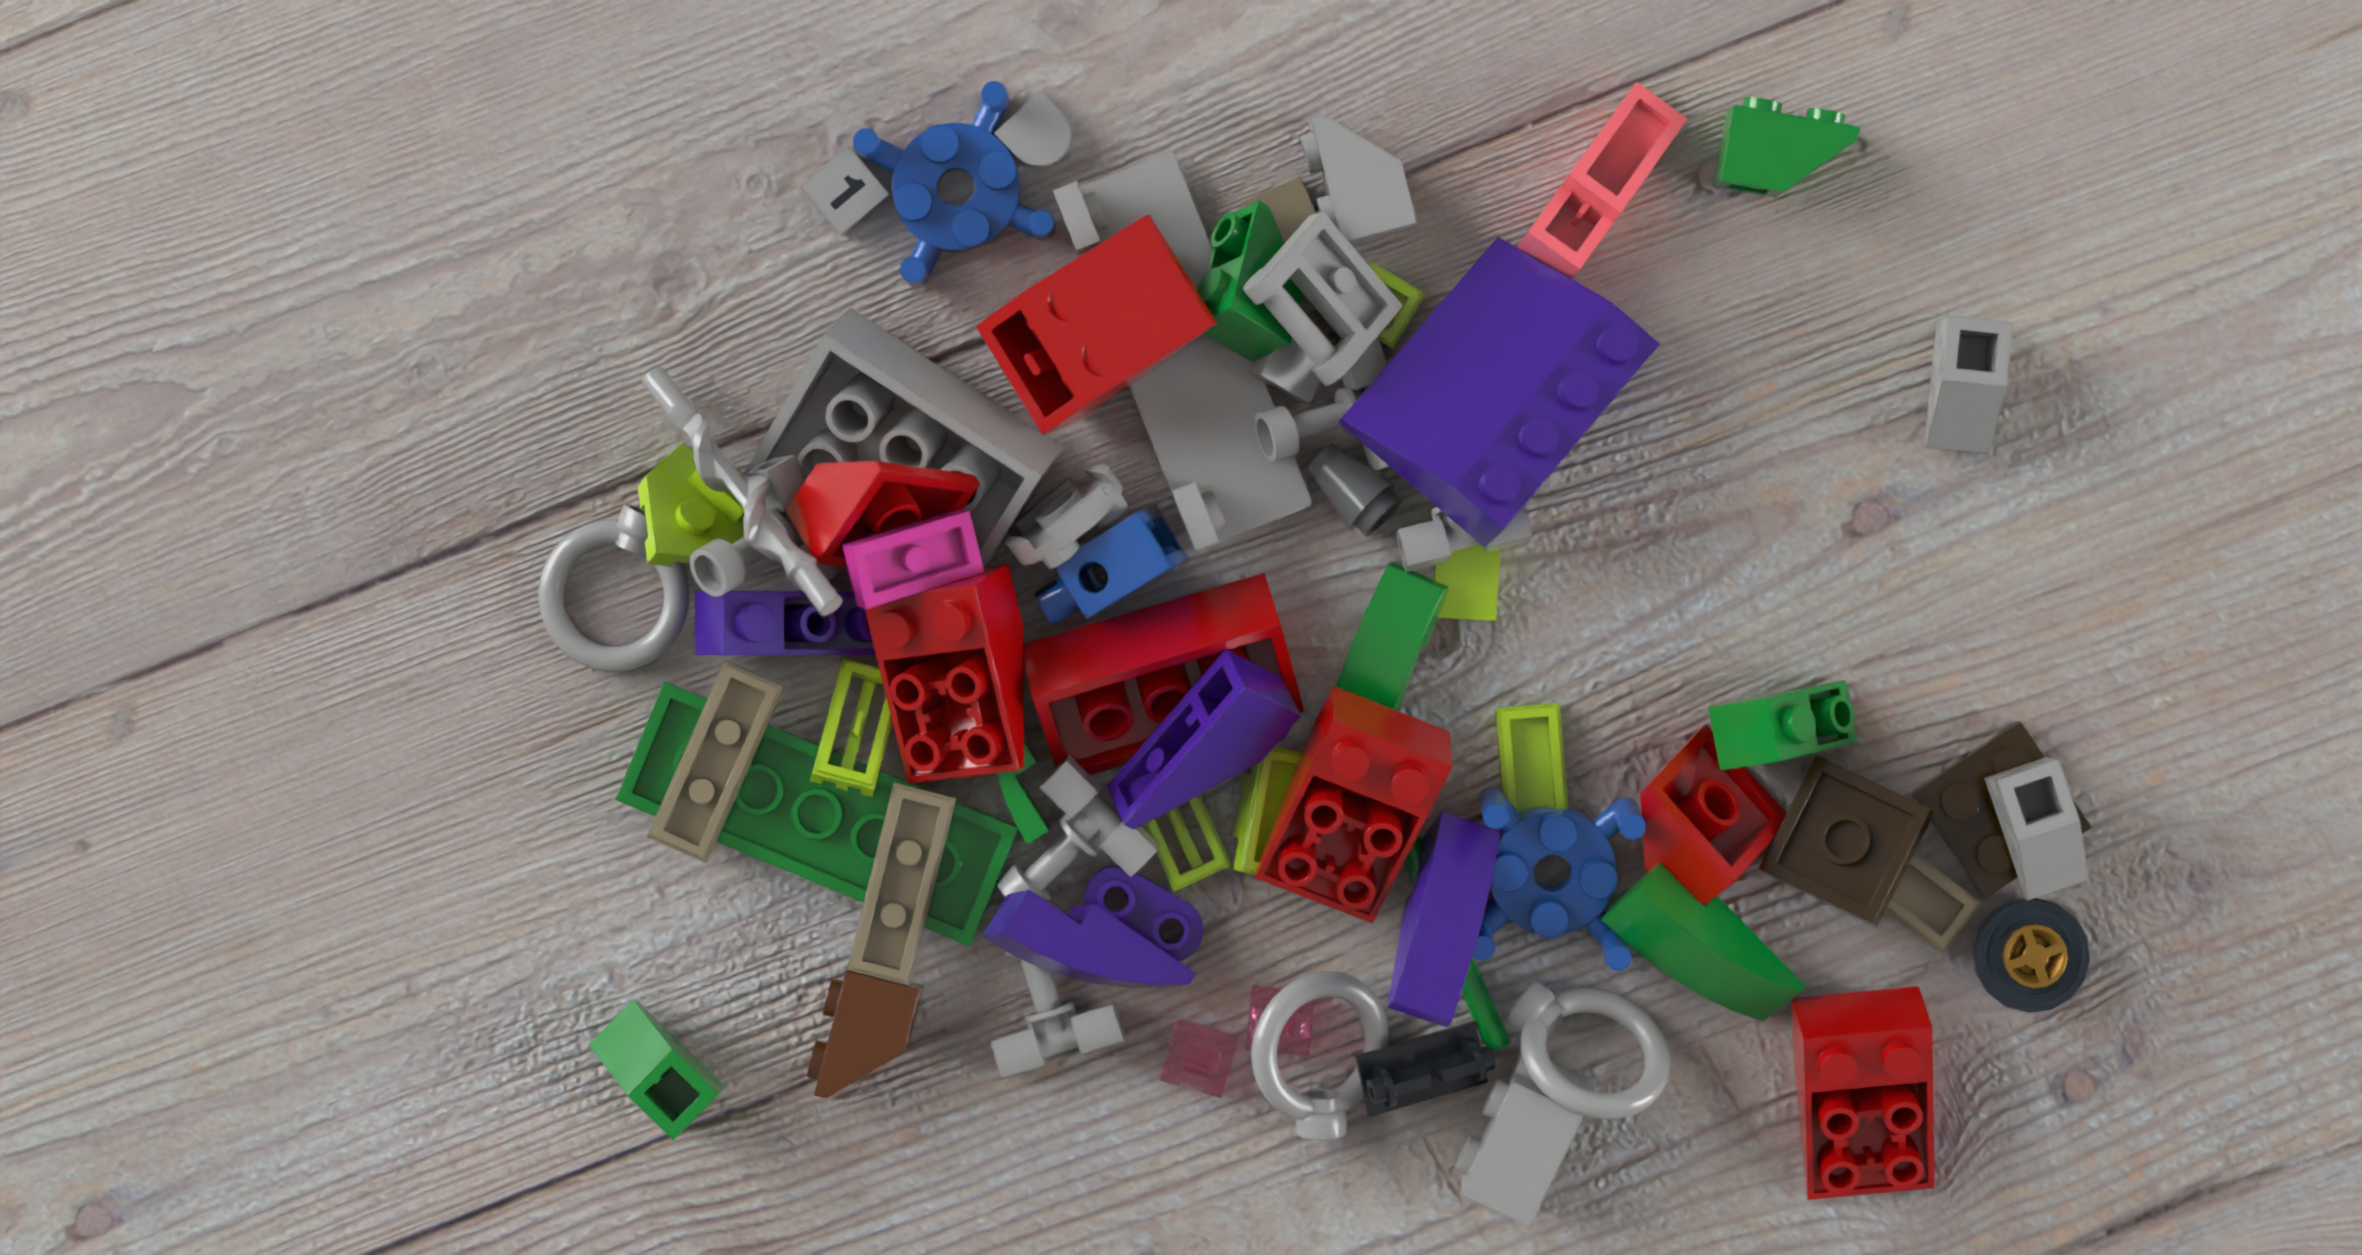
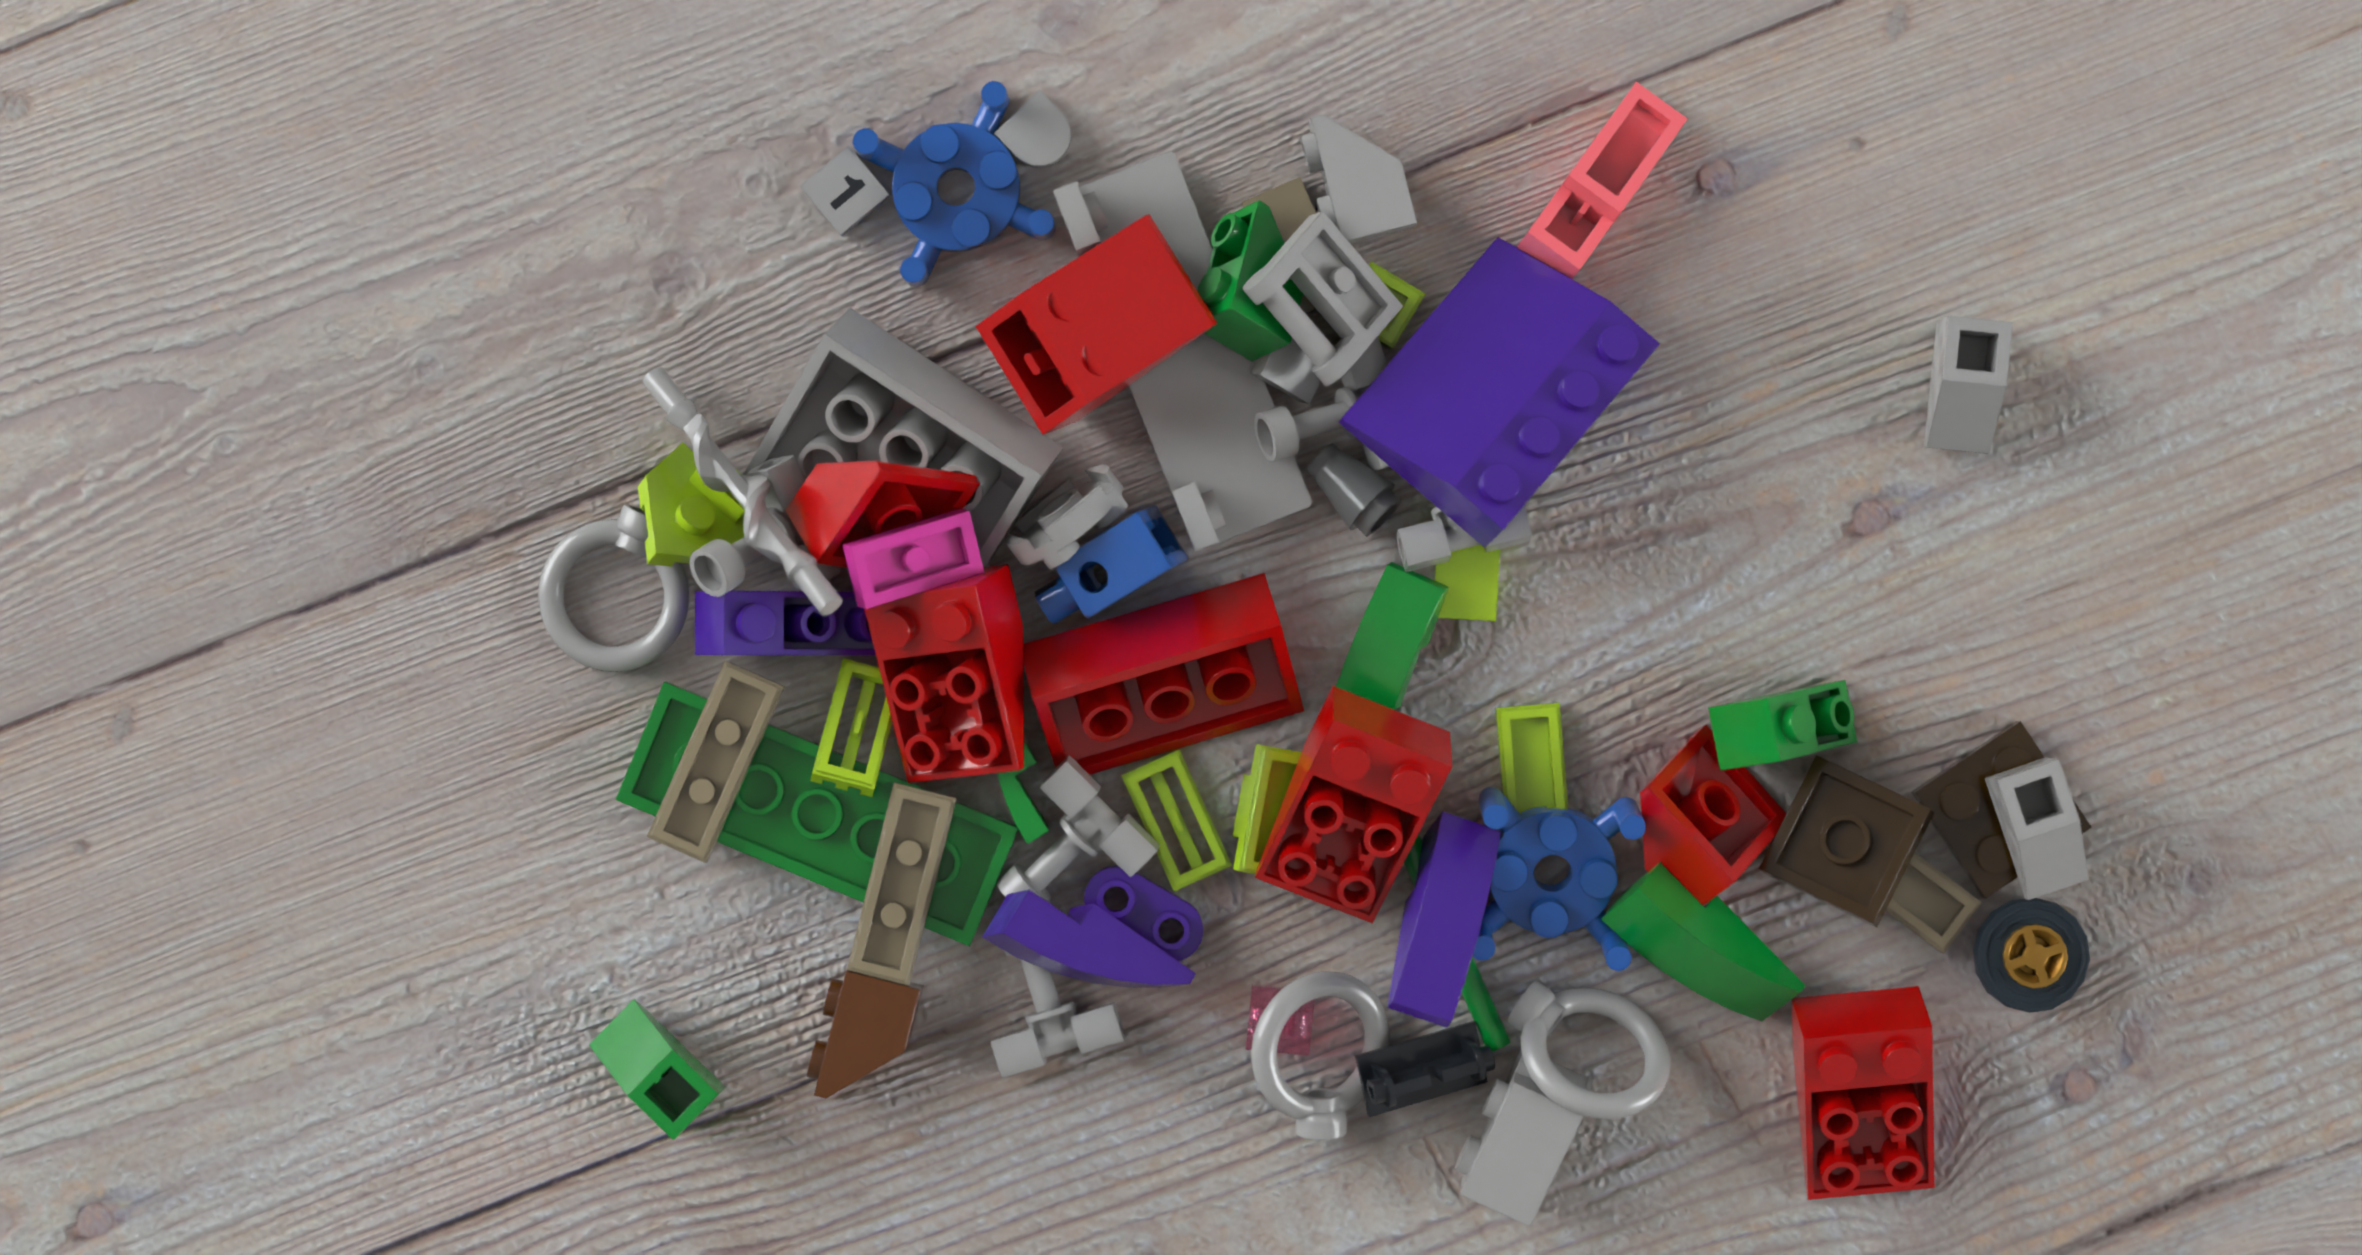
(1199, 1057): clear pink tile -> none
(1210, 736): dark purple slope -> none
(1774, 150): green slope -> none

